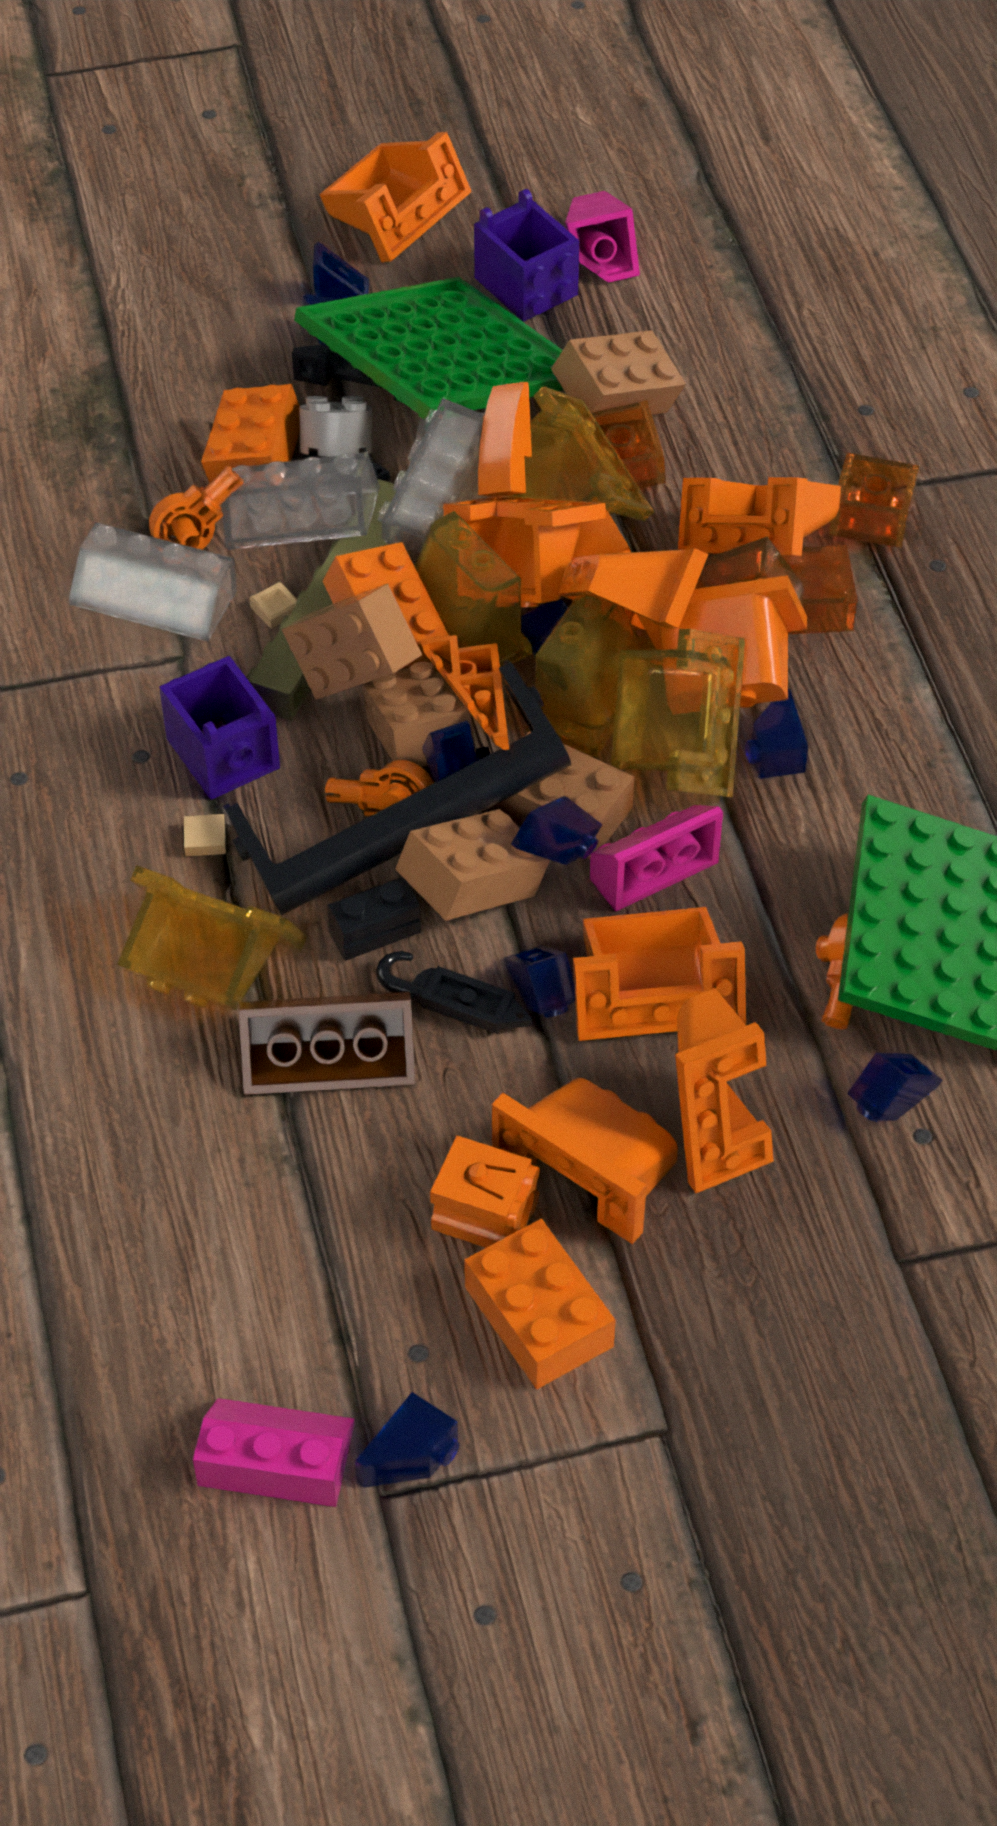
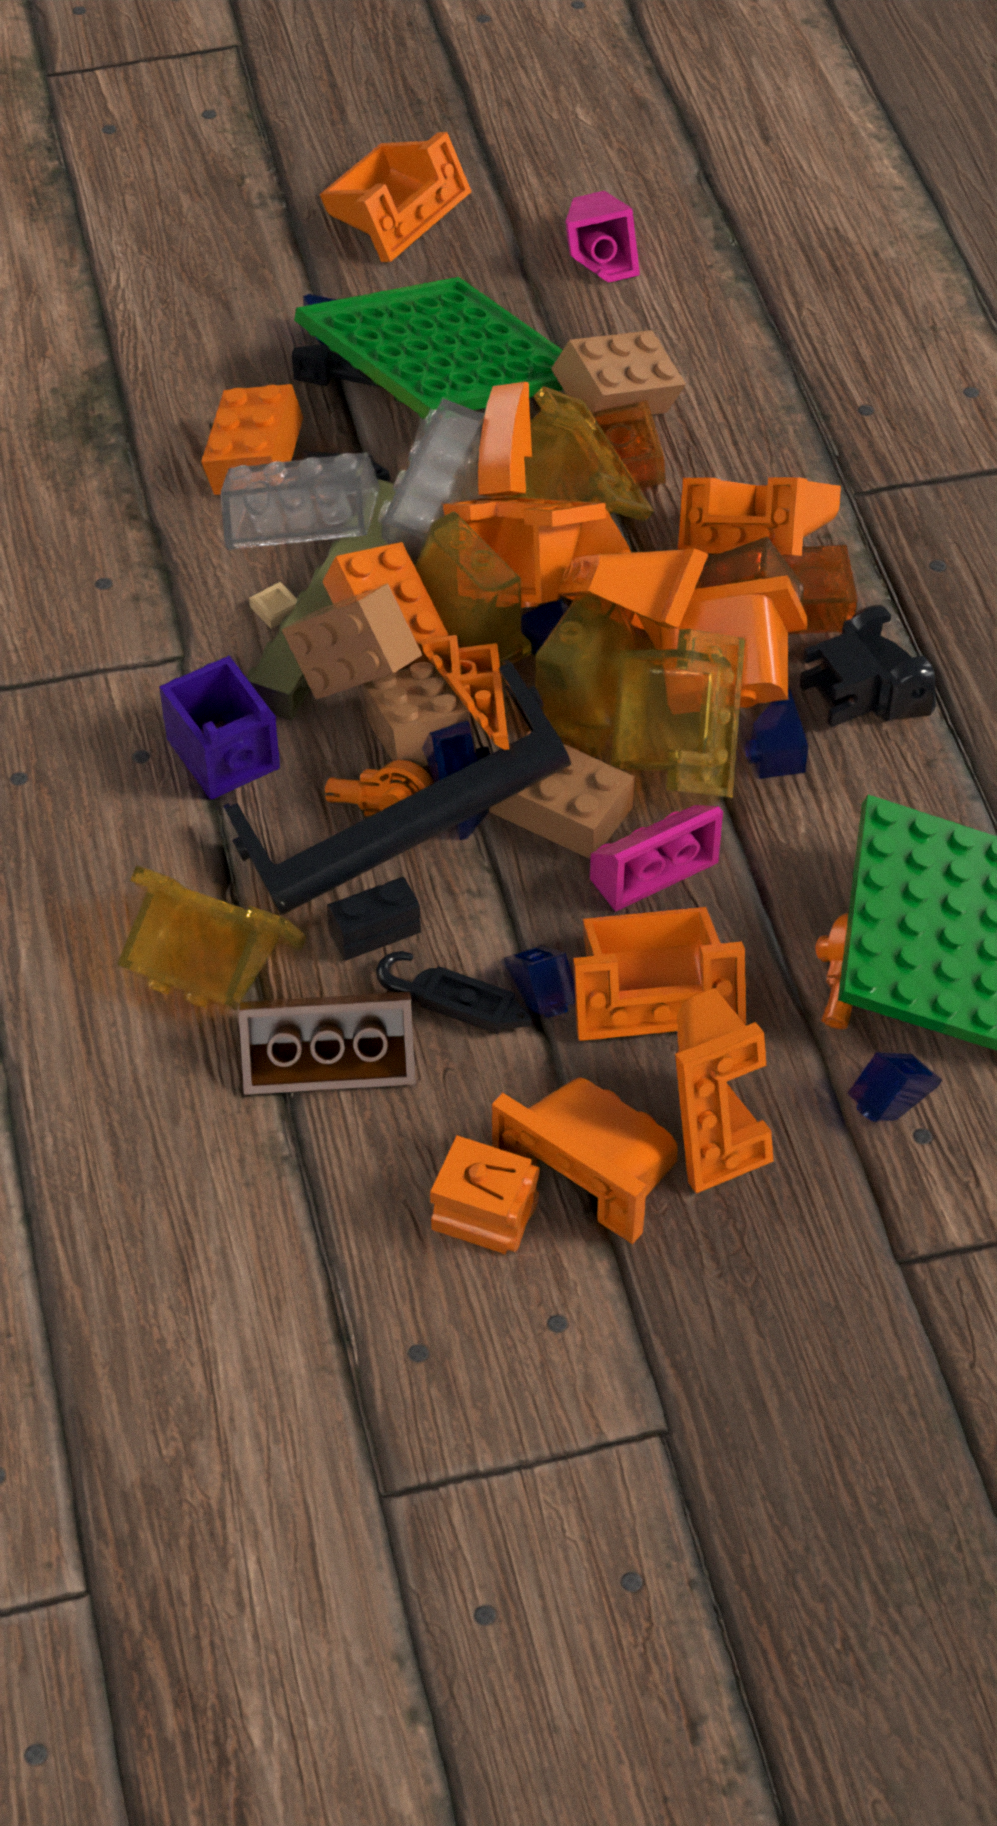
(152, 581): clear slope -> none
(194, 513): orange pin -> none
(204, 835): tan tile -> none
(273, 1451): dark pink slope -> none
(335, 426): light grey brick -> none
(336, 277): clear blue slope -> none
(409, 1445): clear blue slope -> none
(470, 865): medium nougat brick -> none
(525, 258): dark purple container -> none
(539, 1303): orange brick -> none
(558, 832): clear blue slope -> none
(869, 672): none -> black piece
(875, 500): clear orange brick -> none

